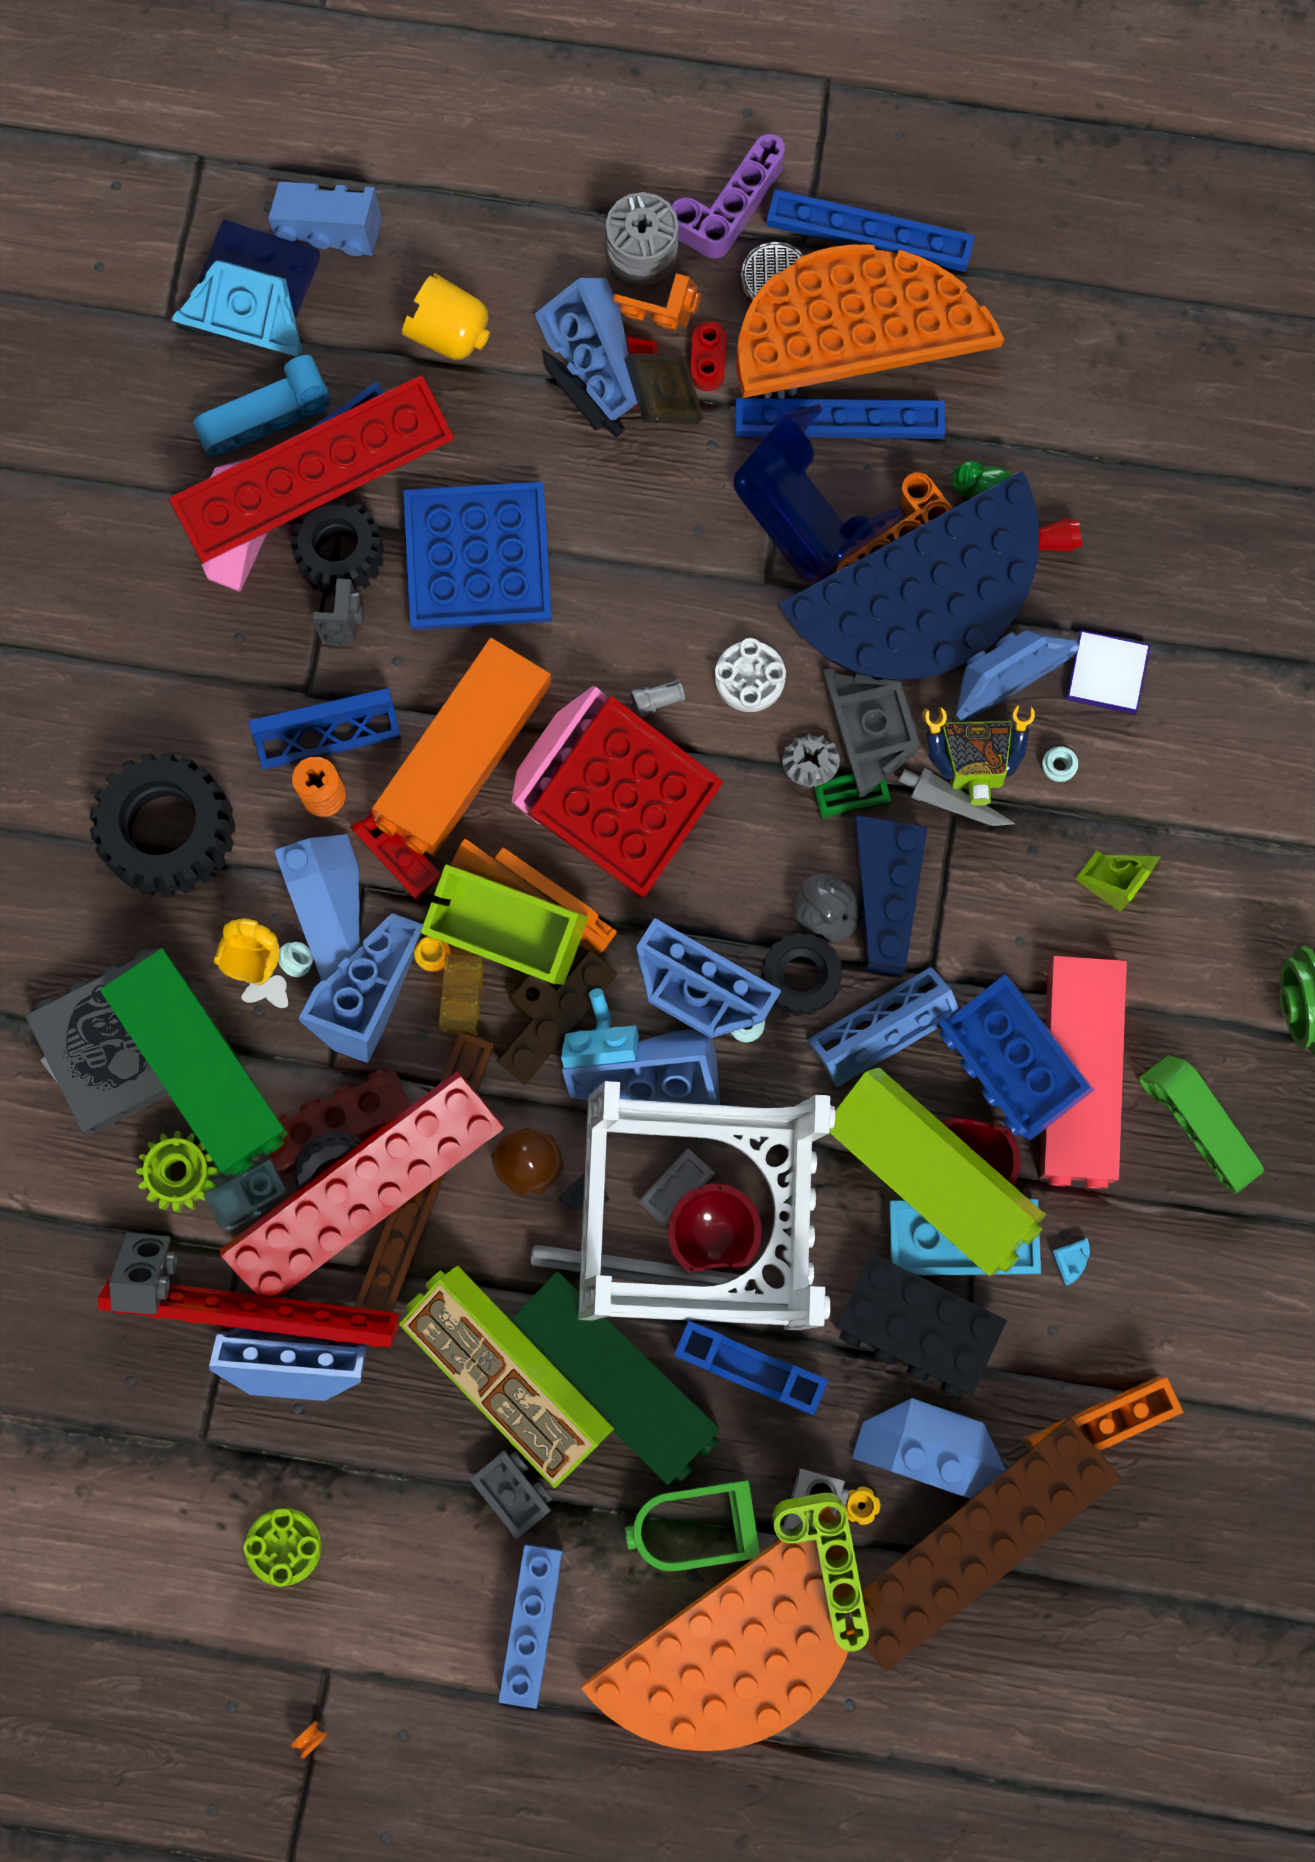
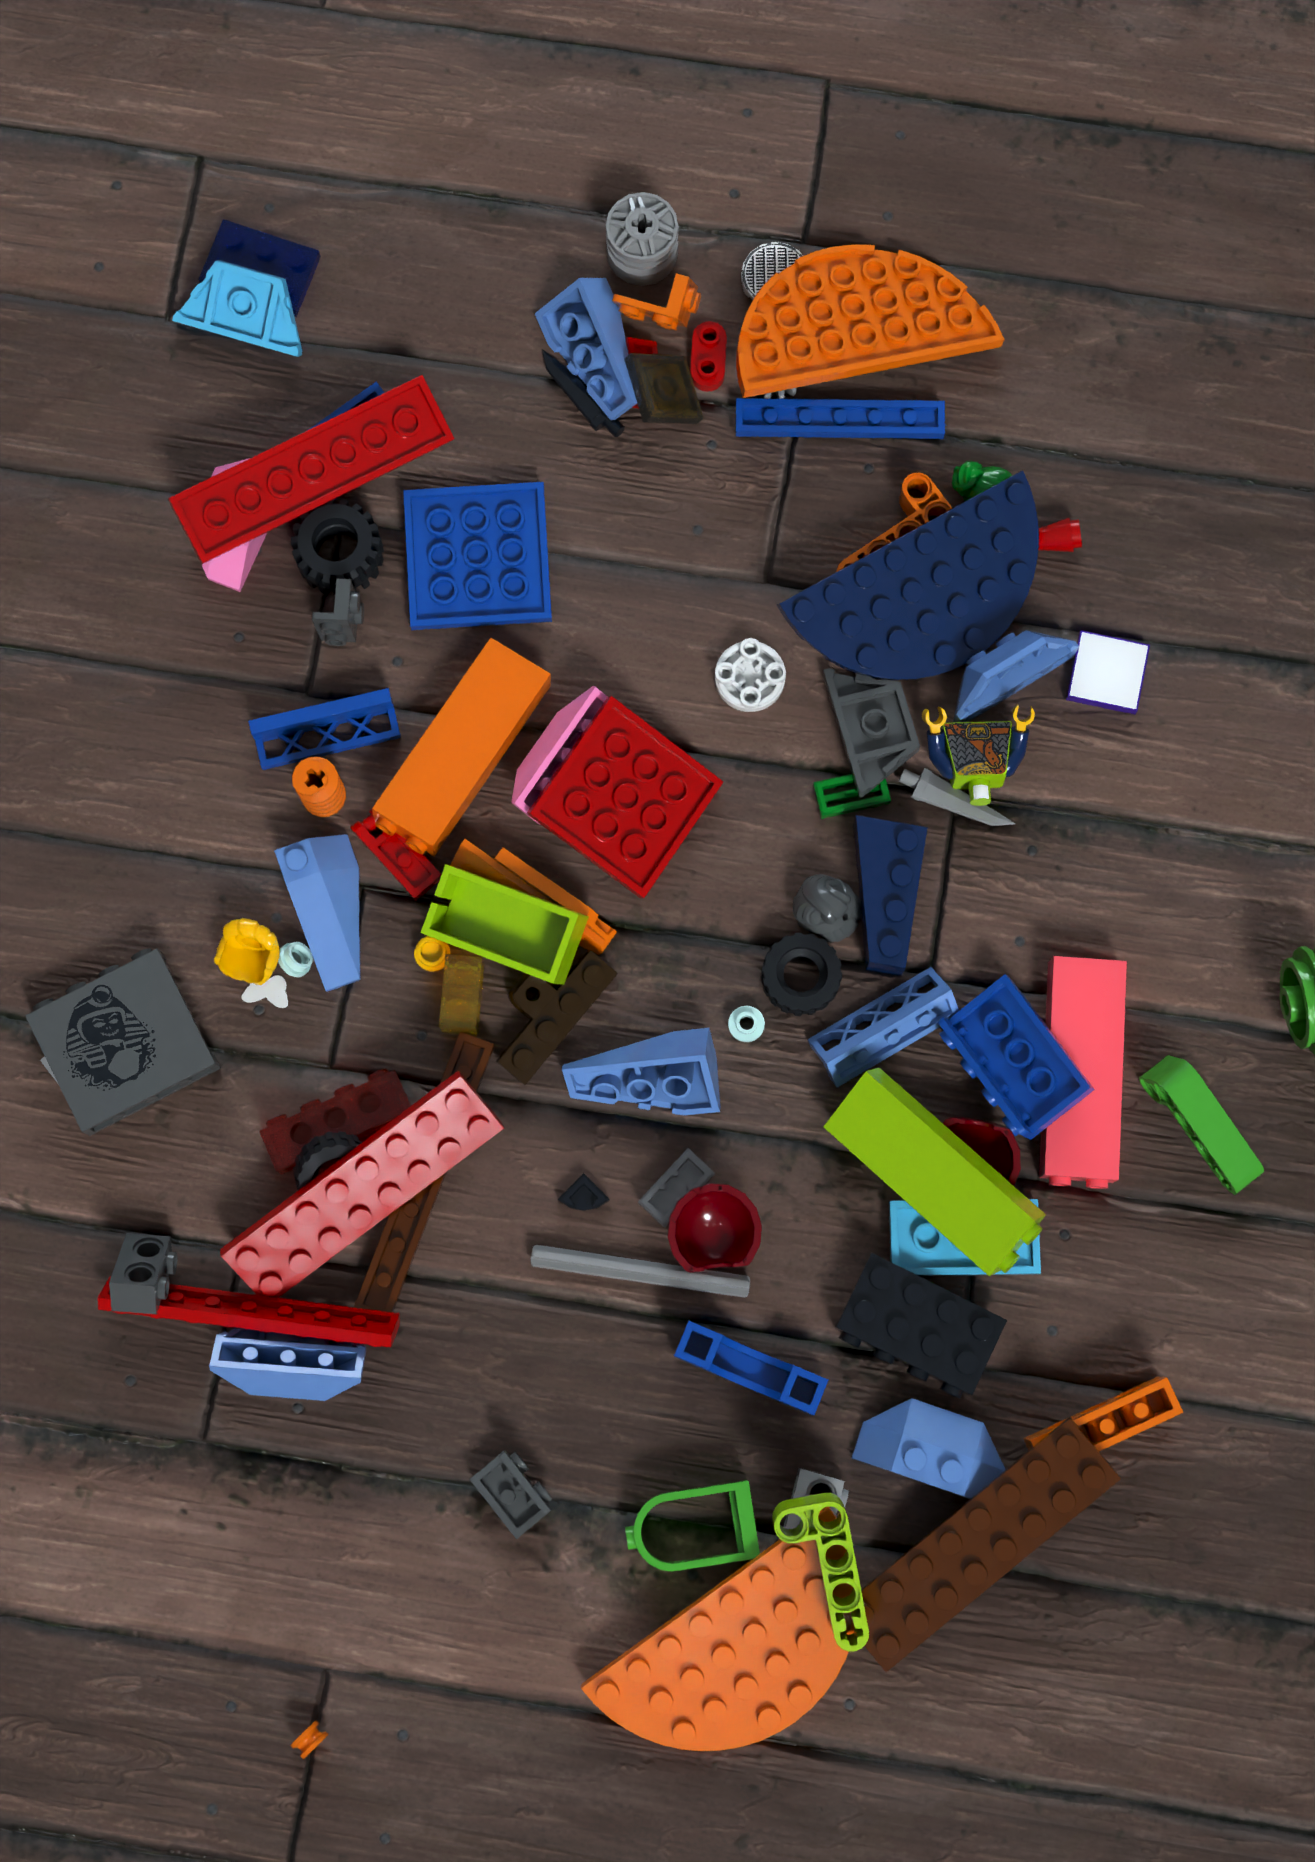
(136, 788): black tyre -> none
(158, 1166): lime gear -> none
(195, 1063): green brick -> none
(245, 1195): clear light blue slope -> none
(264, 410): dark azure beam -> none
(283, 1547): lime tile -> none
(327, 217): medium blue wedge -> none
(359, 996): medium blue wedge -> none
(447, 319): yellow cylinder -> none
(504, 1375): brick -> none
(527, 1161): reddish brown hair -> none
(531, 1626): medium blue brick -> none
(600, 1045): medium azure plate -> none
(617, 1381): dark green brick -> none
(656, 697): light grey pin -> none
(700, 984): medium blue wedge -> none
(735, 194): medium lavender beam -> none
(793, 509): clear blue windscreen -> none
(795, 1128): white arch -> none
(808, 773): light grey gear -> none
(864, 227): blue plate -> none
(865, 1515): yellow plate -> none
(1065, 755): light aqua plate -> none
(1071, 1260): medium azure tile -> none
(1116, 876): lime slope -> none

